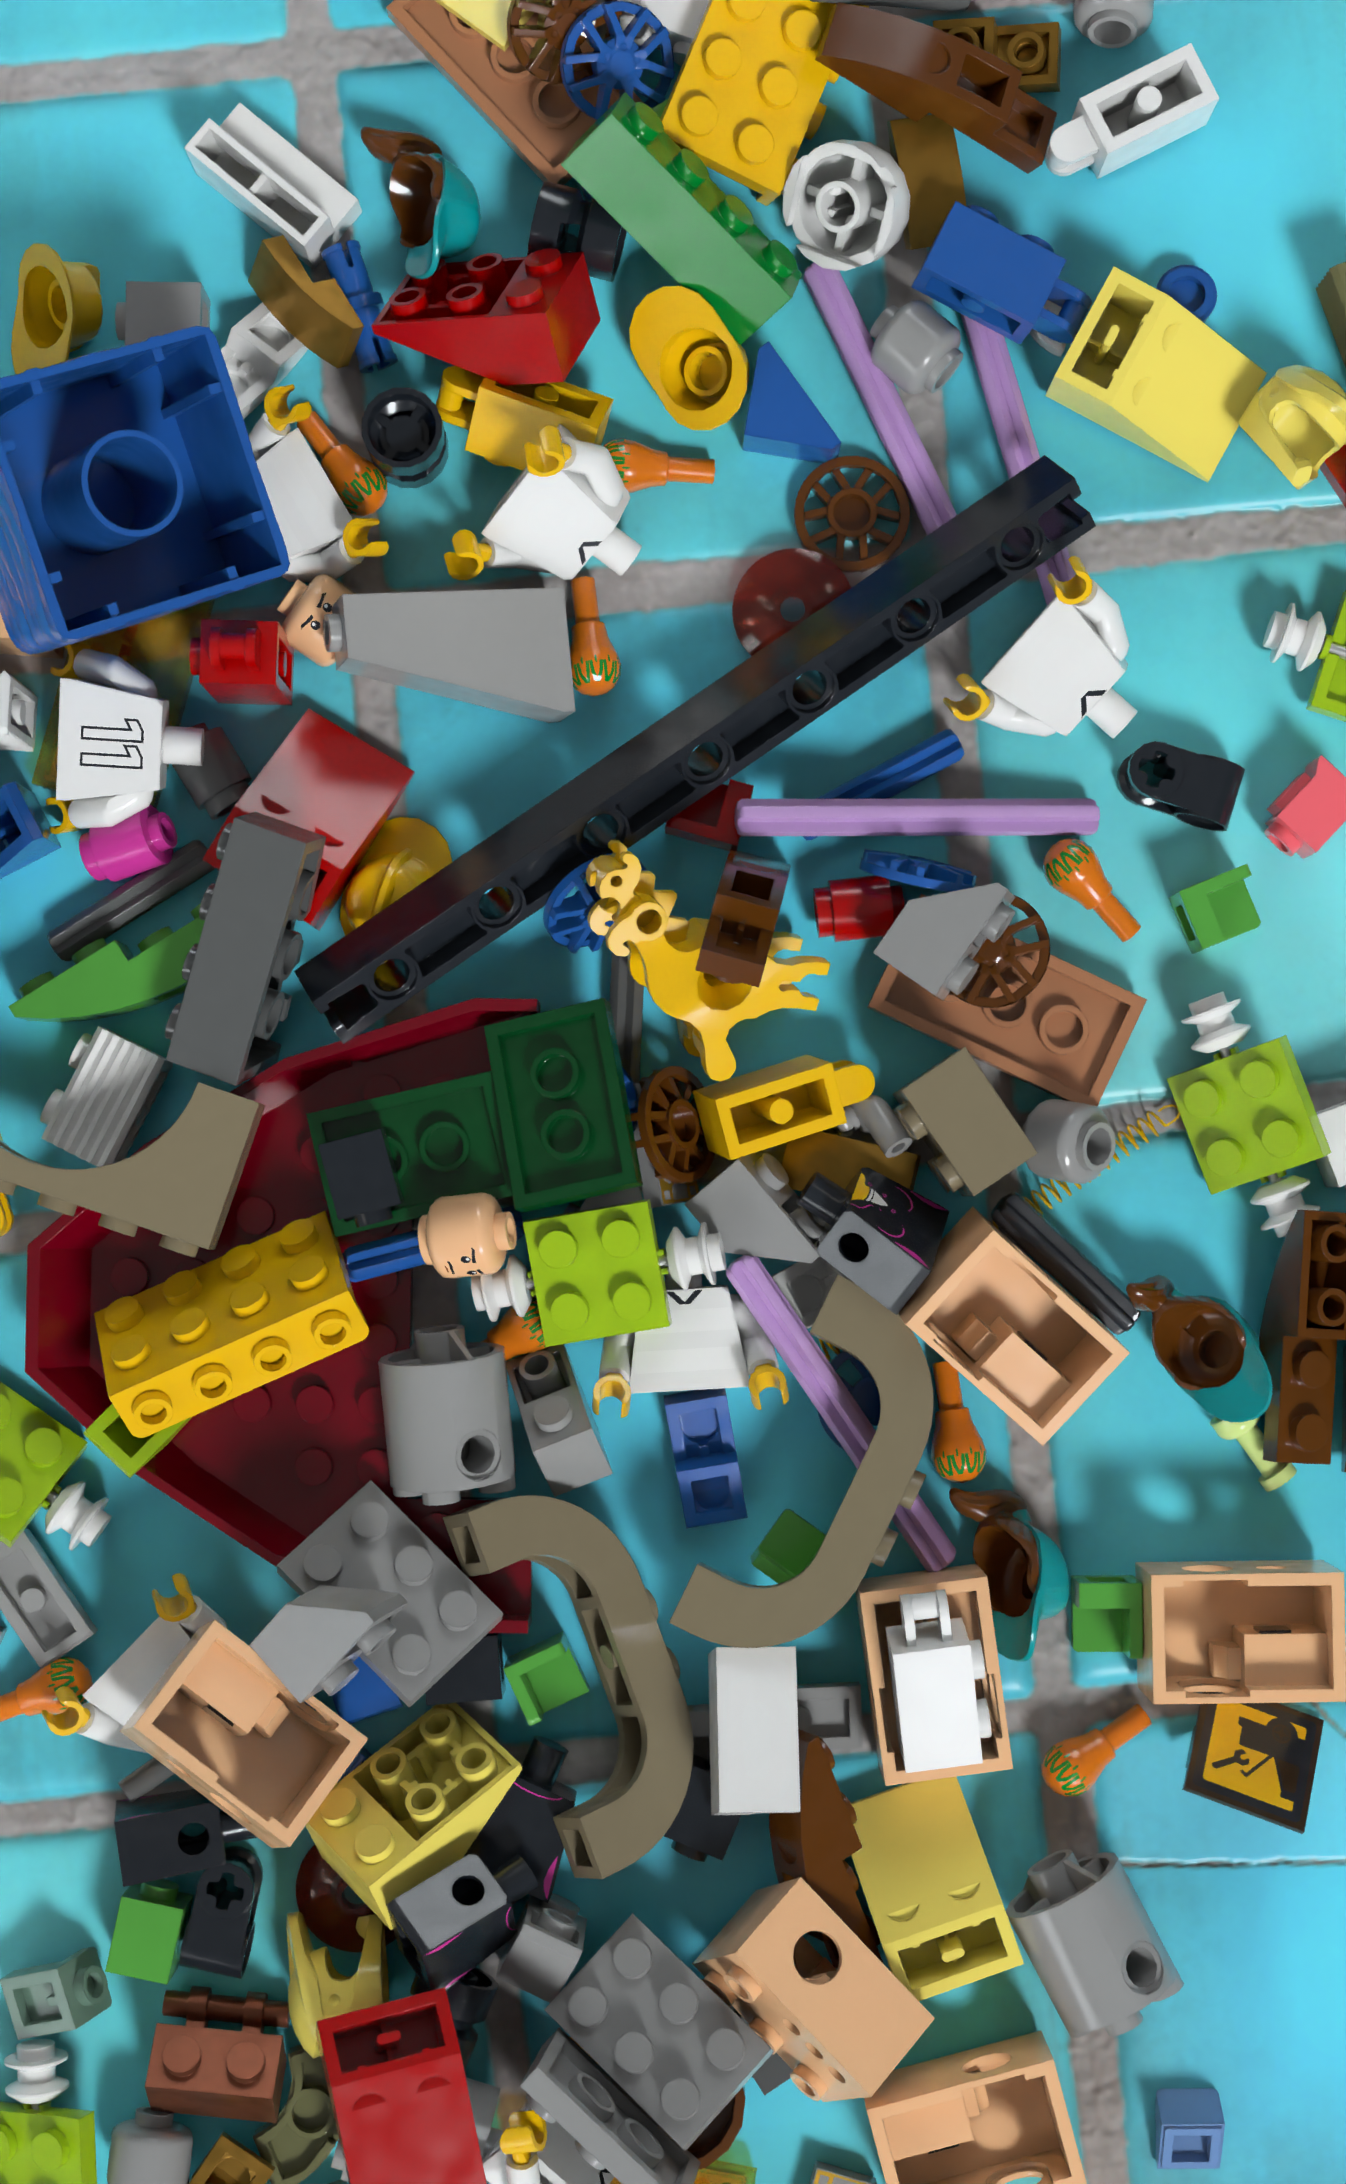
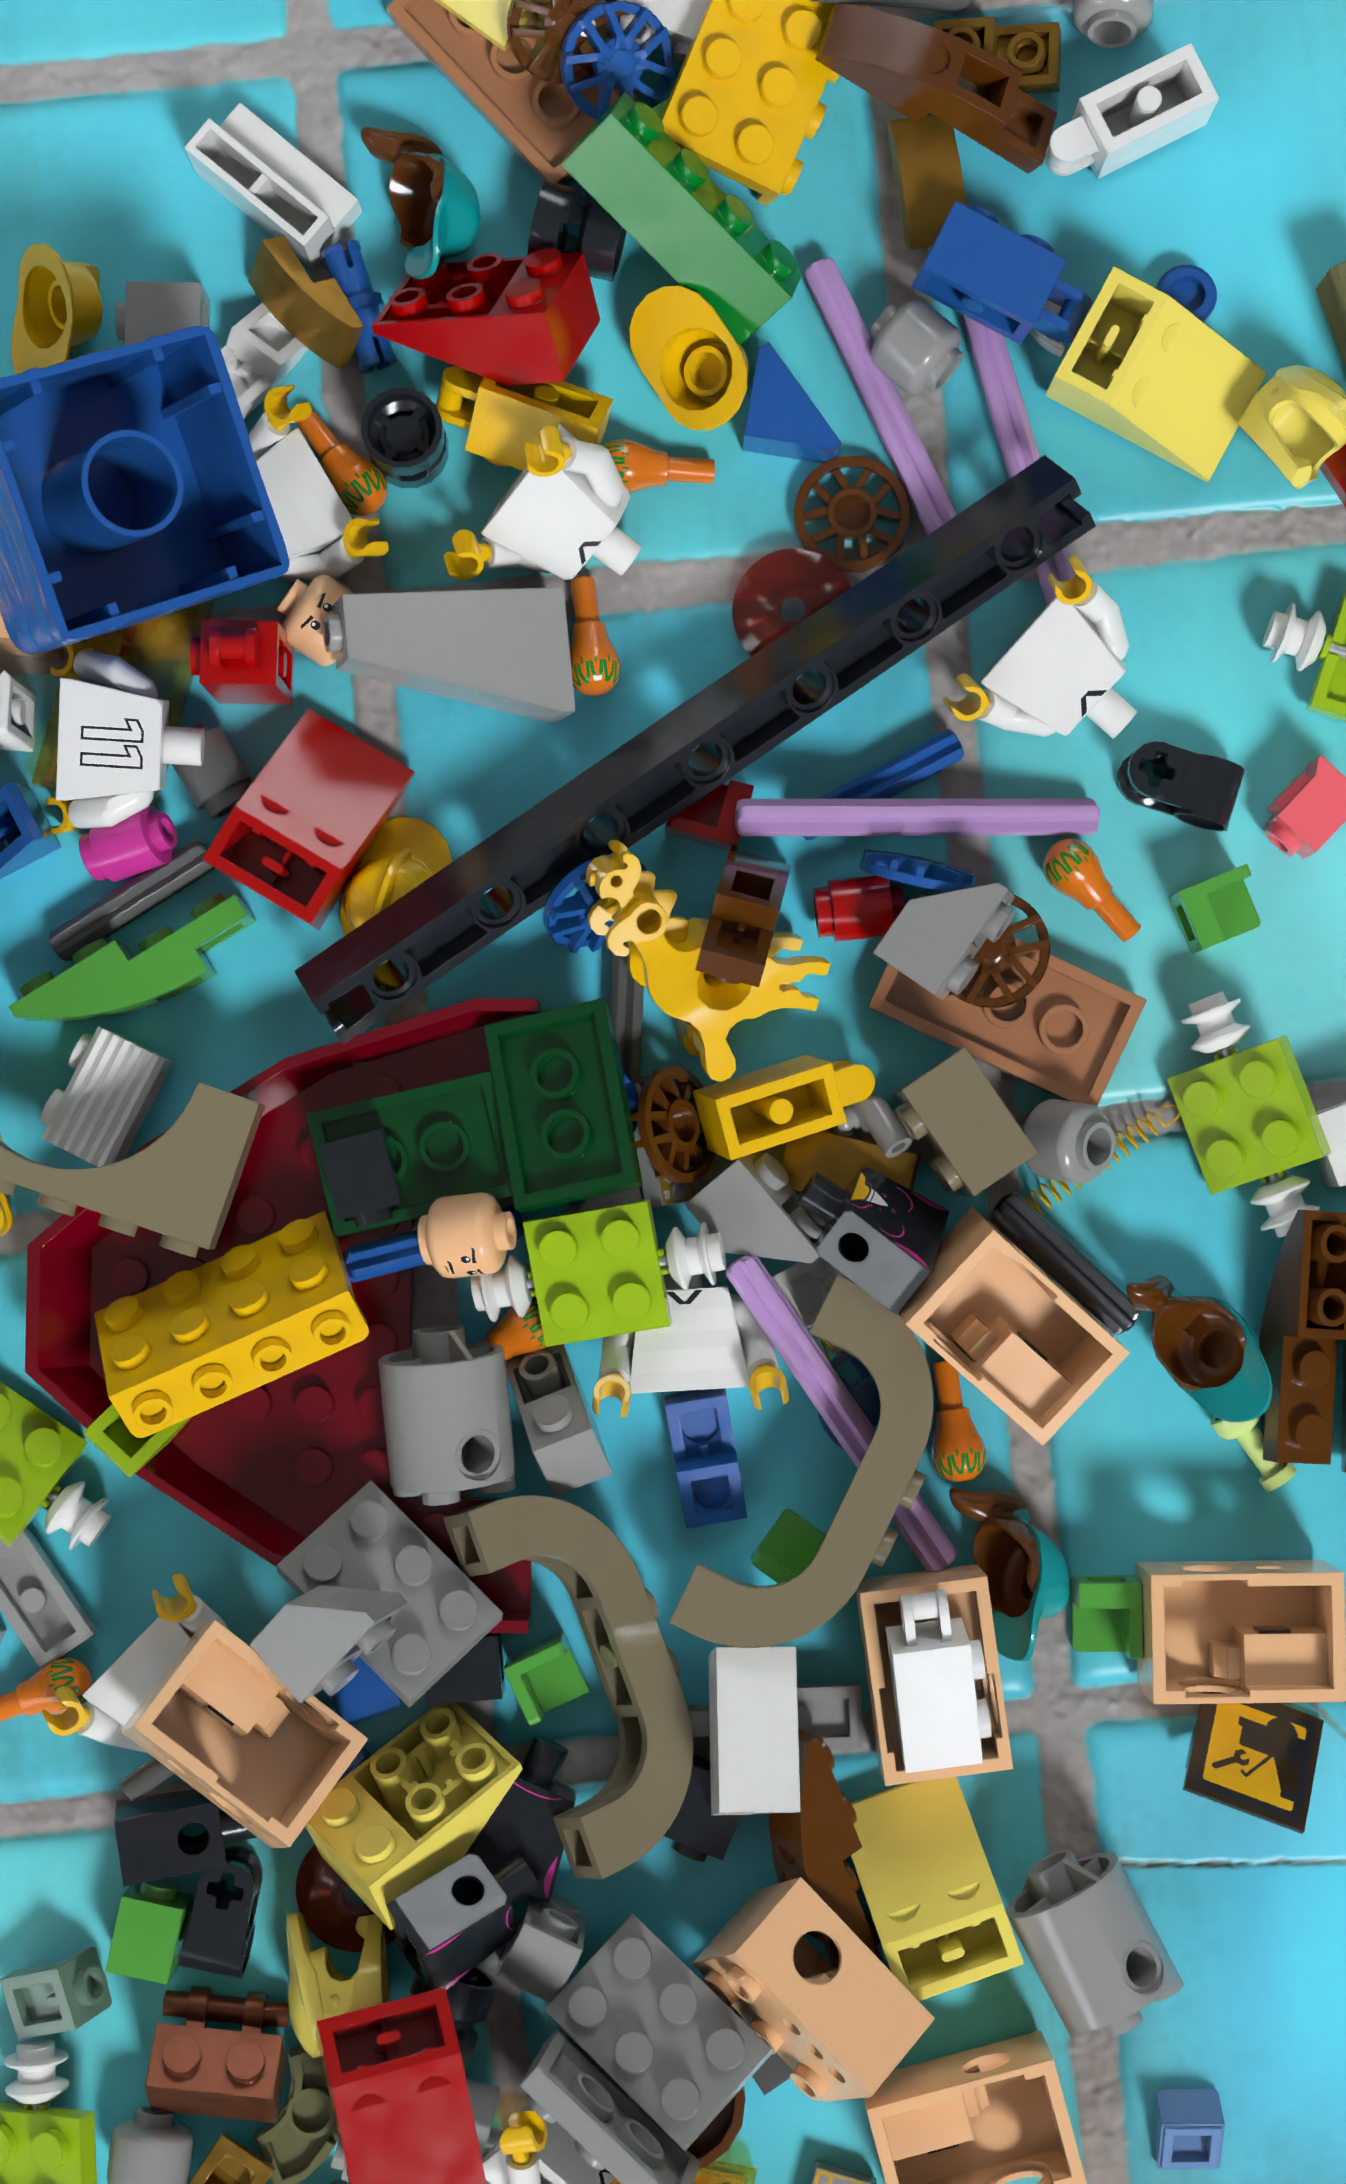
(245, 949): dark grey wedge -> none
(846, 204): white cylinder -> none
(1077, 1762): orange piece -> none

